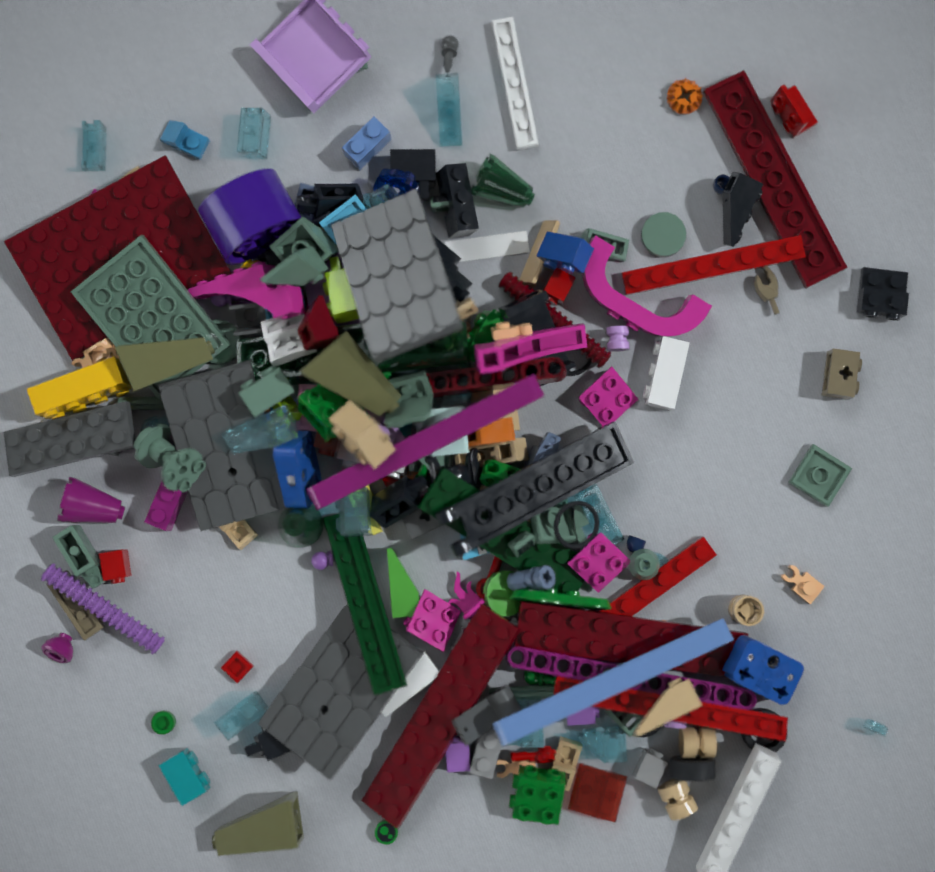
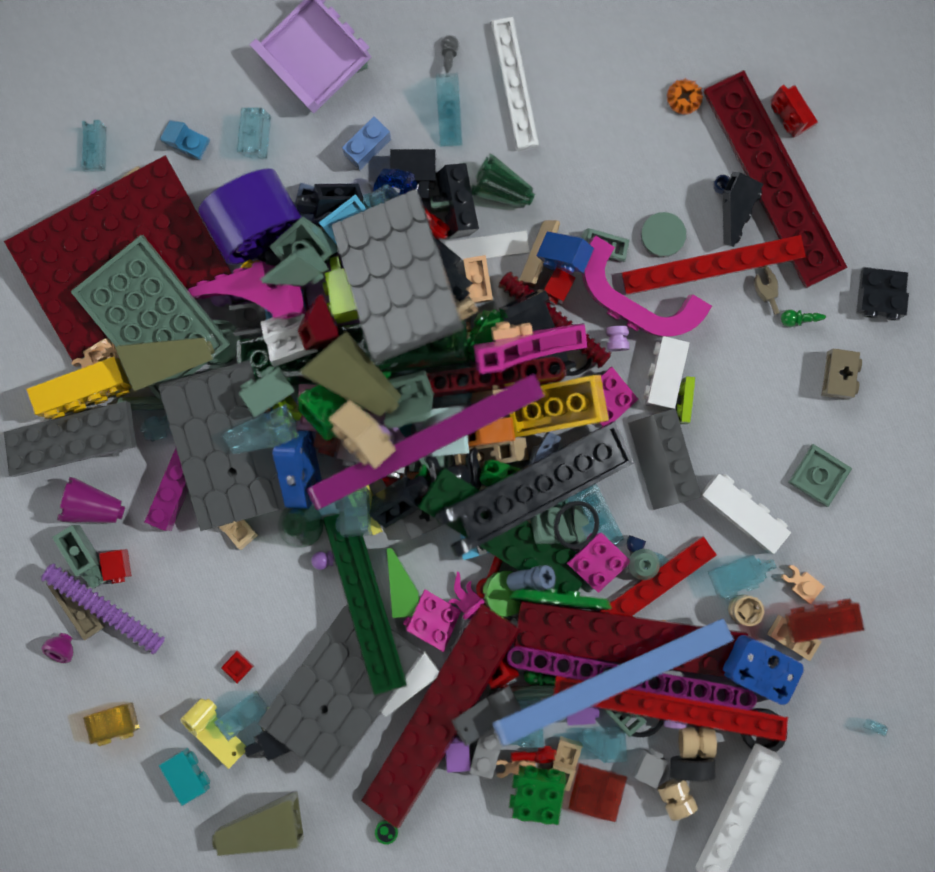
(111, 723): none -> clear yellow brick
(157, 448): sand green piece -> none
(163, 722): green tile -> none
(201, 724): none -> light yellow door
(438, 227): none -> red plate
(477, 272): none -> light nougat plate
(503, 675): none -> red brick
(522, 543): sand green slope -> none
(563, 406): none -> yellow brick
(664, 459): none -> dark grey slope
(671, 704): tan slope -> none
(686, 391): none -> lime plate
(739, 575): none -> clear light blue hinge
(745, 513): none -> white brick
(780, 633): none -> tan slope
(790, 317): none -> green bar
(824, 620): none -> clear red wedge

